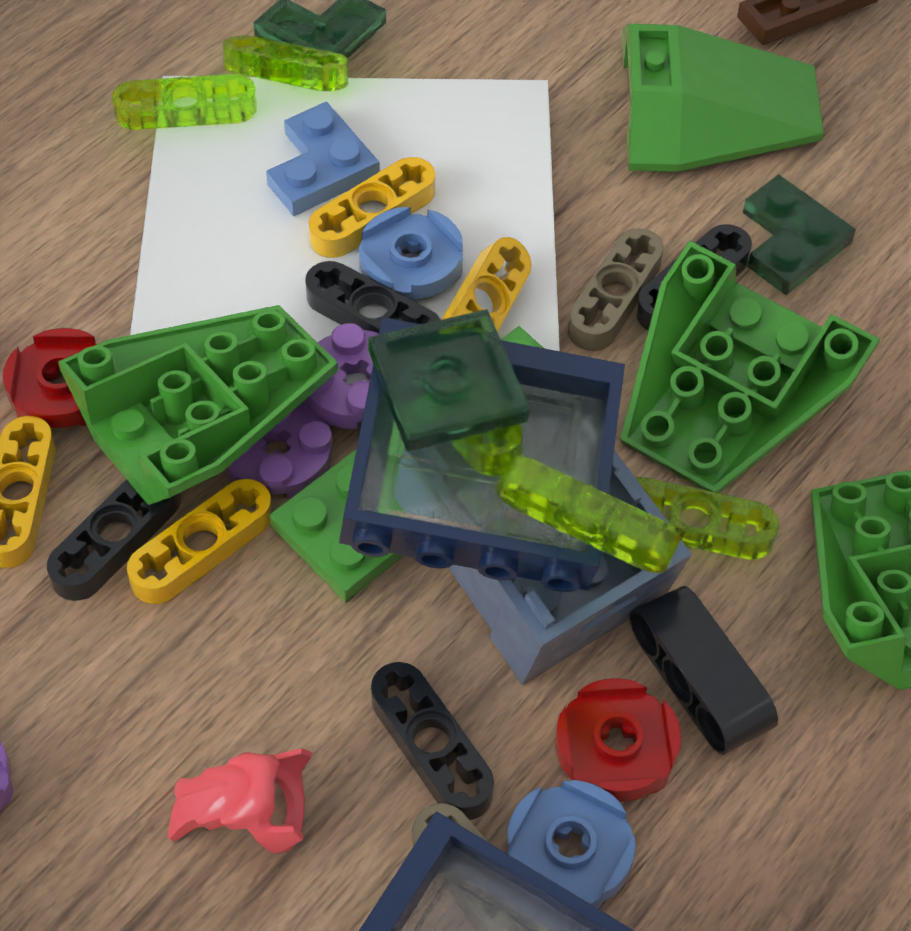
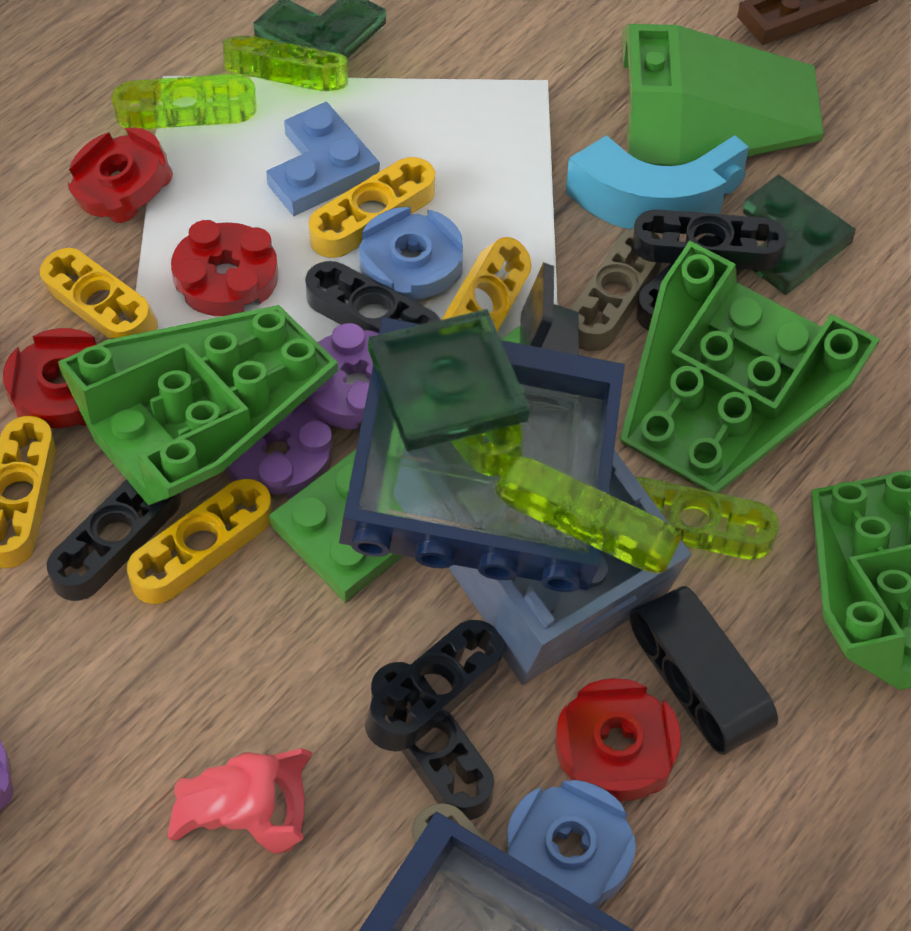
(91, 280): none -> yellow beam
(142, 174): none -> red plate
(224, 243): none -> red plate
(427, 707): none -> black beam
(546, 323): none -> black panel
(622, 188): none -> medium azure arch
(747, 229): none -> black beam

